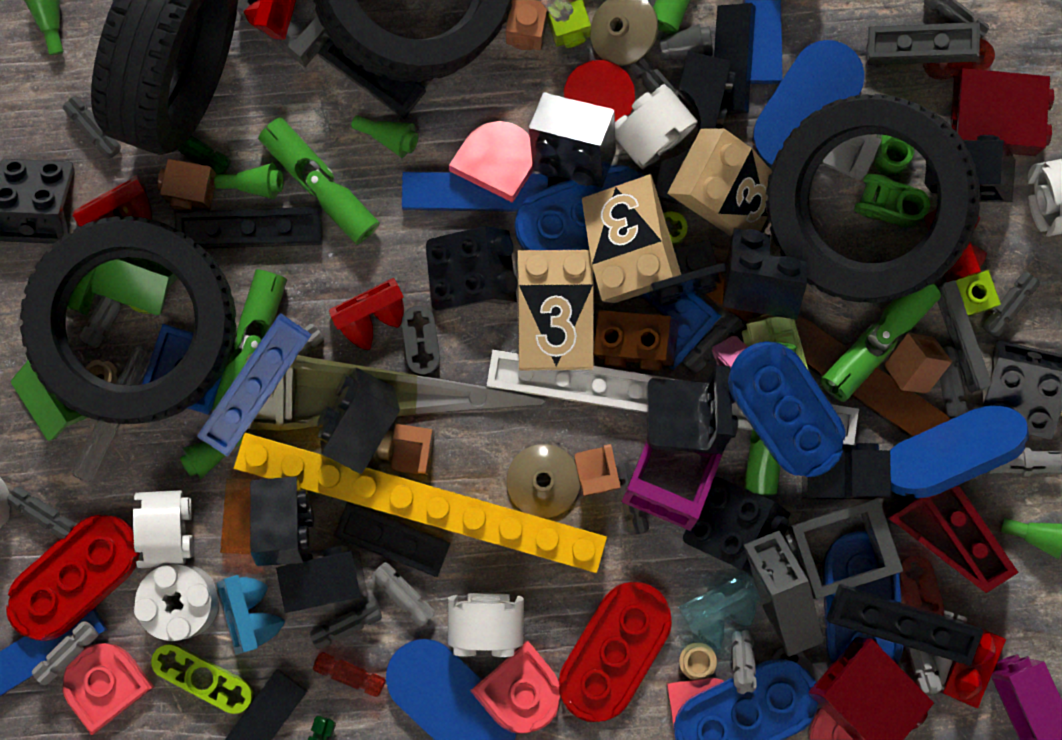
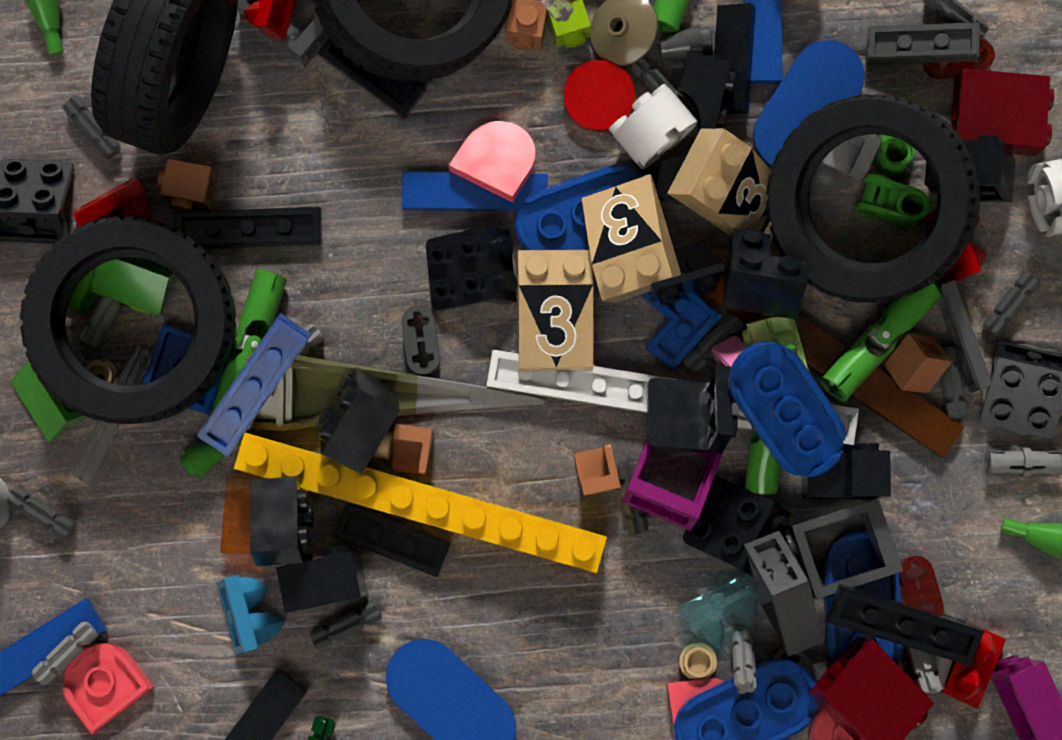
(72, 577): red tile -> none
(155, 608): white brick -> none
(161, 528): white brick -> none
(182, 657): lime beam -> none
(205, 155): dark green axle -> none
(260, 181): bright green cone -> none
(334, 198): bright green piece -> none
(349, 674): clear red axle -> none
(353, 315): red tile -> none
(395, 136): bright green cone -> none
(403, 594): light grey axle -> none
(485, 623): white brick -> none
(520, 692): coral tile -> none
(538, 500): dark tan dish -> none
(572, 140): black brick -> none
(615, 652): red tile -> none
(636, 339): reddish brown brick -> none
(674, 218): lime bush -> none
(957, 451): blue tile -> none
(957, 535): dark red wedge -> none
(987, 291): lime plate -> none

